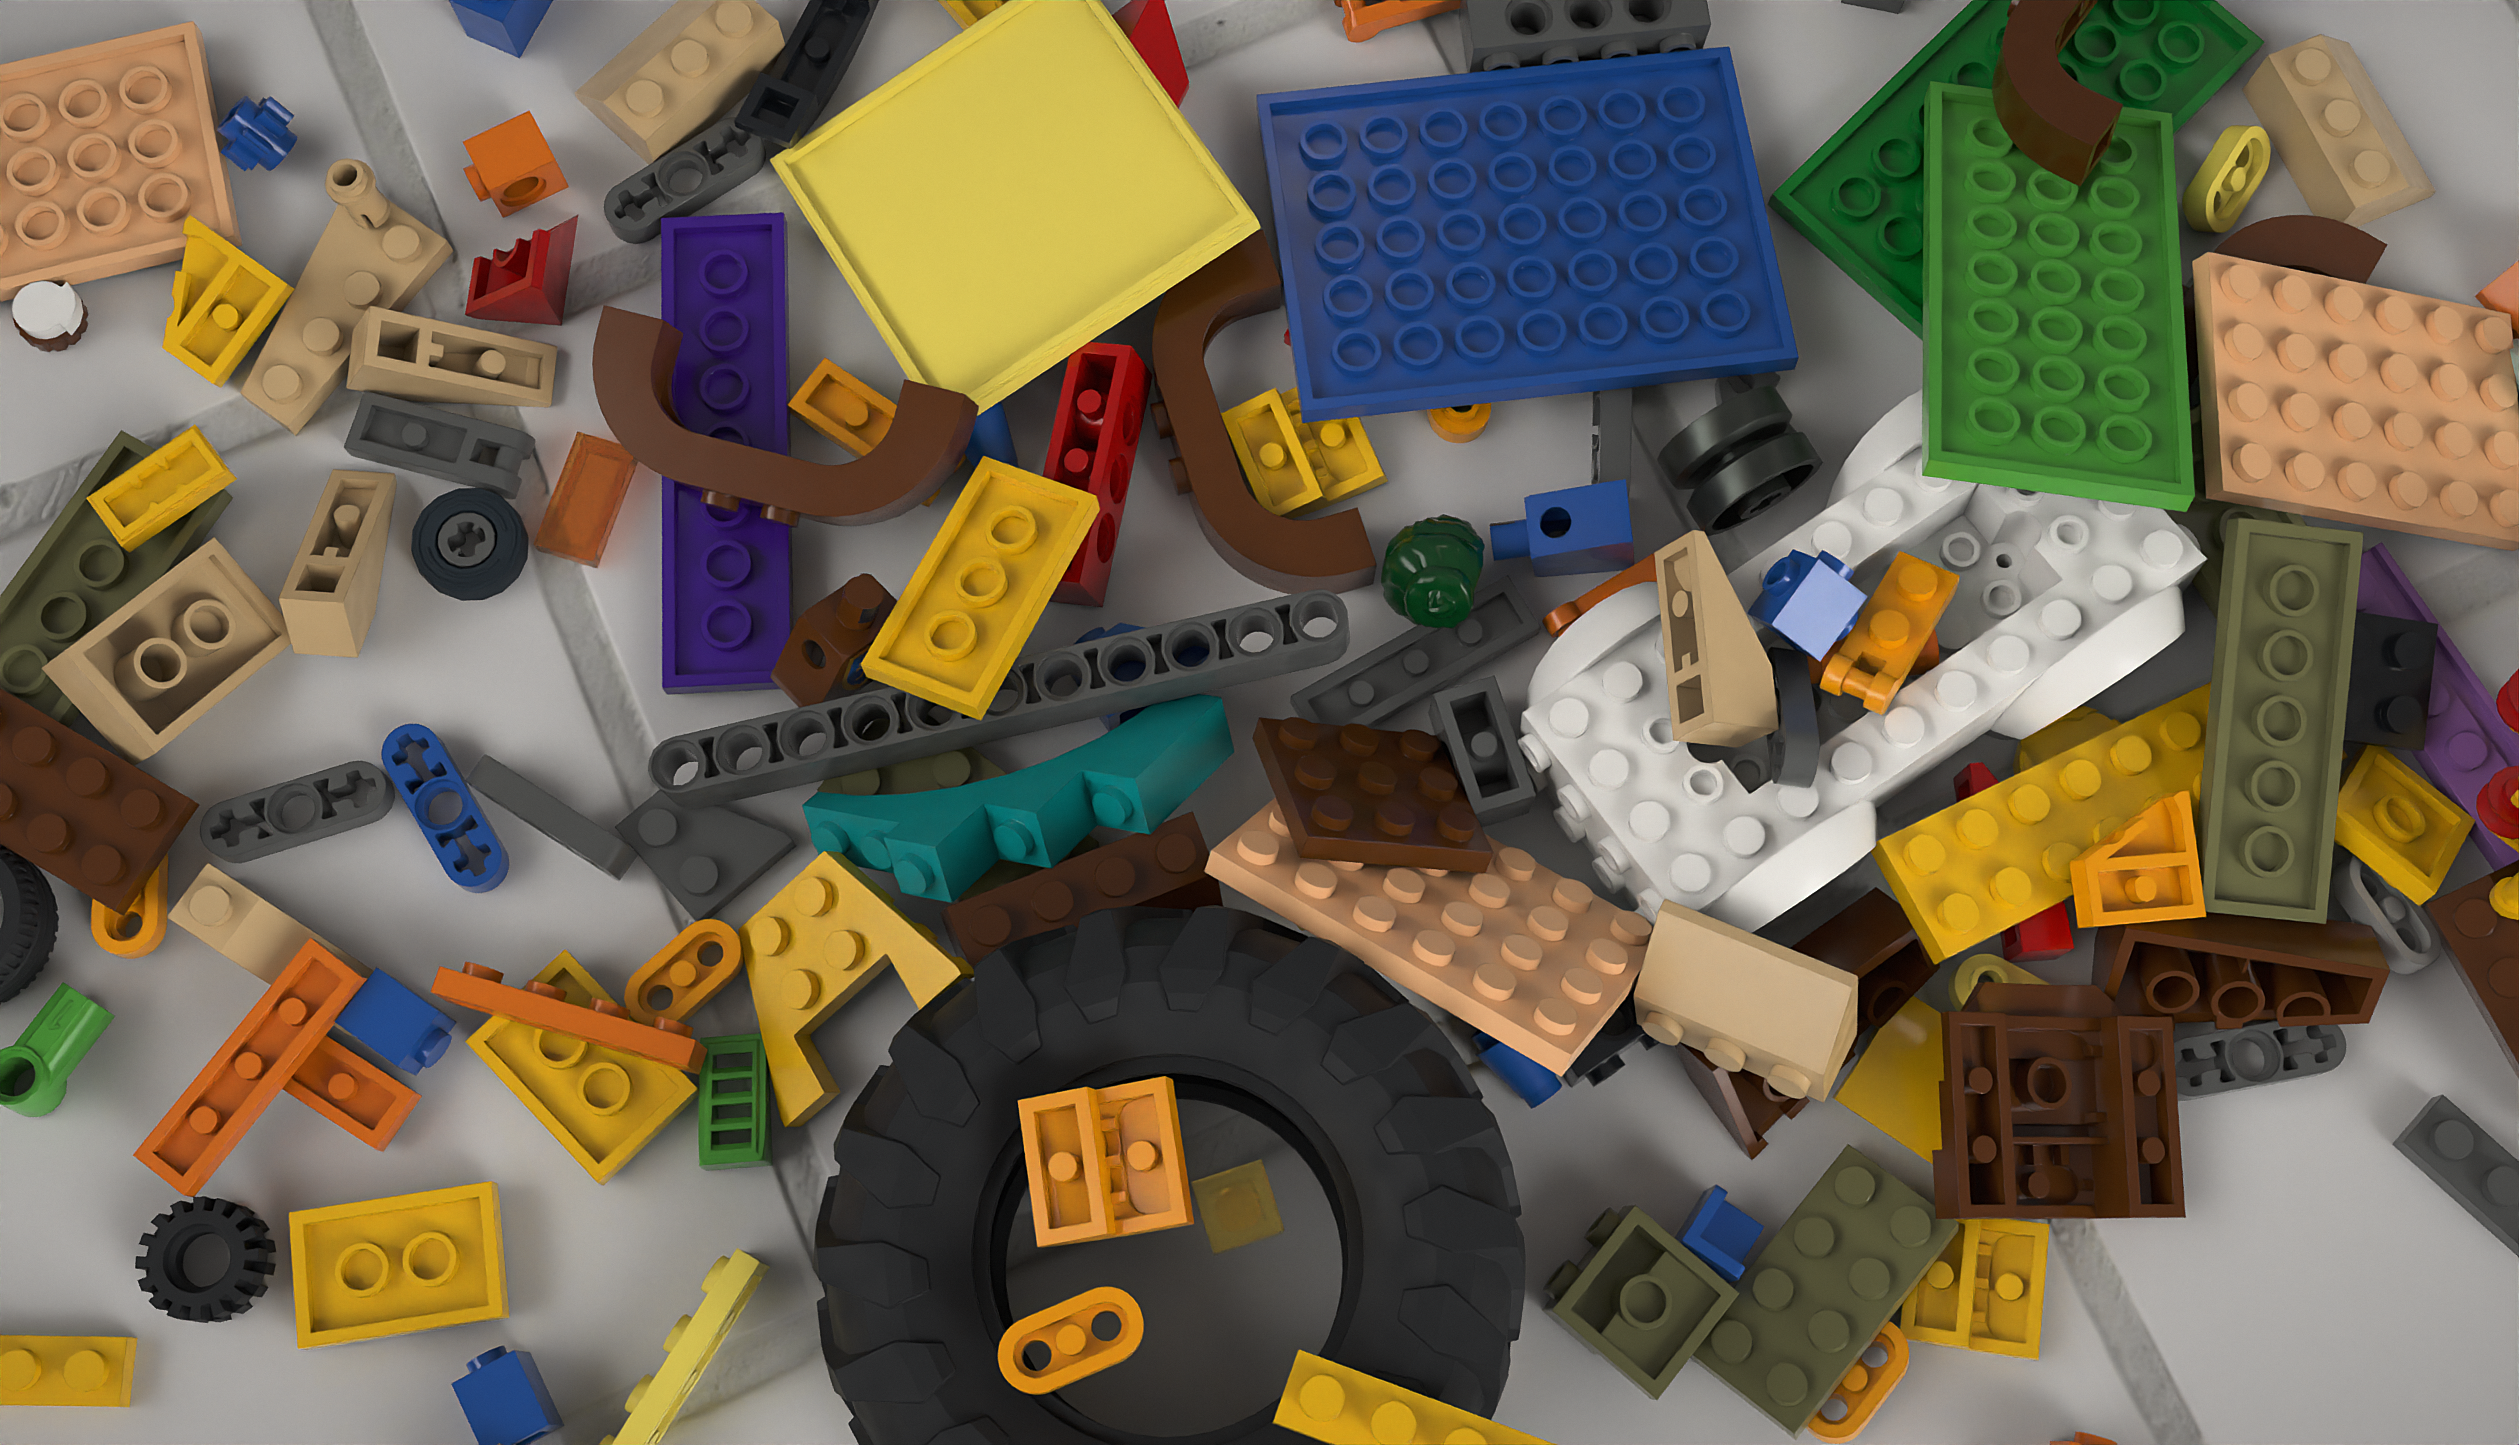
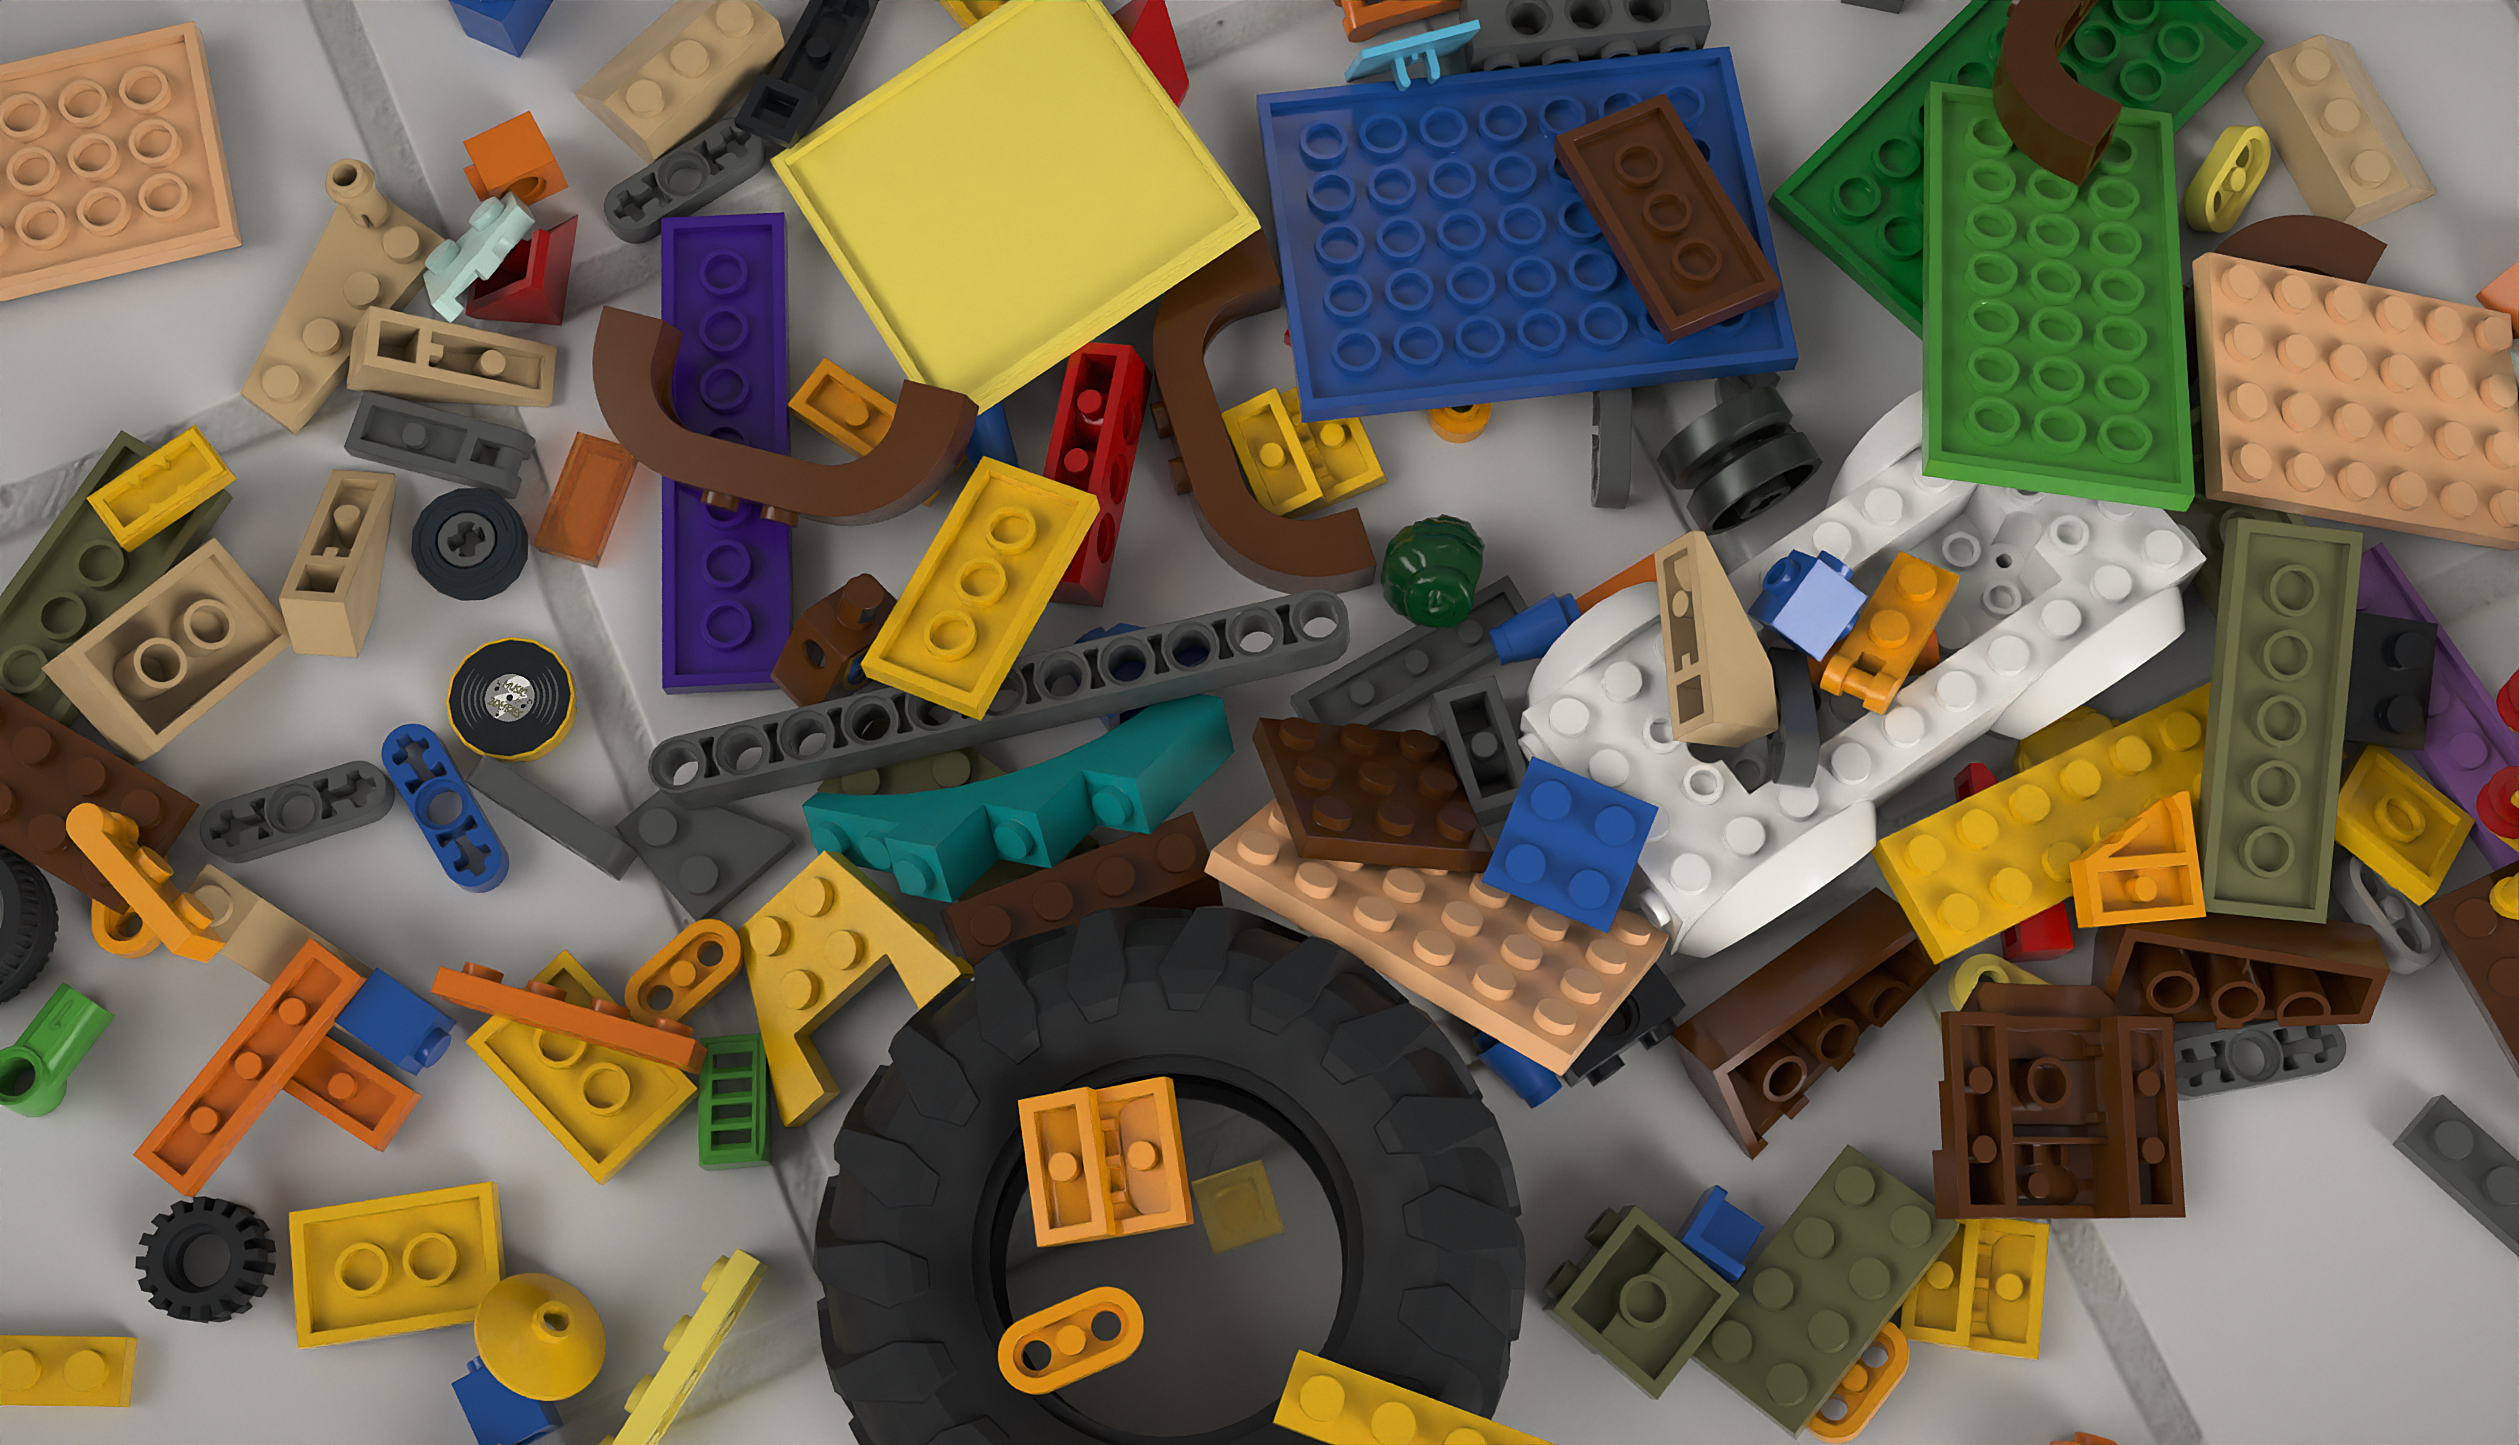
(49, 315): white piece -> none
(144, 881): none -> light orange plate
(219, 304): yellow wing -> none
(257, 133): blue gear -> none
(479, 252): none -> light aqua wing
(512, 700): none -> black tile
(525, 1350): none -> yellow dish
(1410, 51): none -> medium azure piece
(1534, 629): none -> blue cone
(1570, 844): none -> blue plate
(1595, 529): blue torso -> none
(1667, 218): none -> reddish brown plate
(1746, 1002): tan slope -> none
(1898, 1079): yellow slope -> none

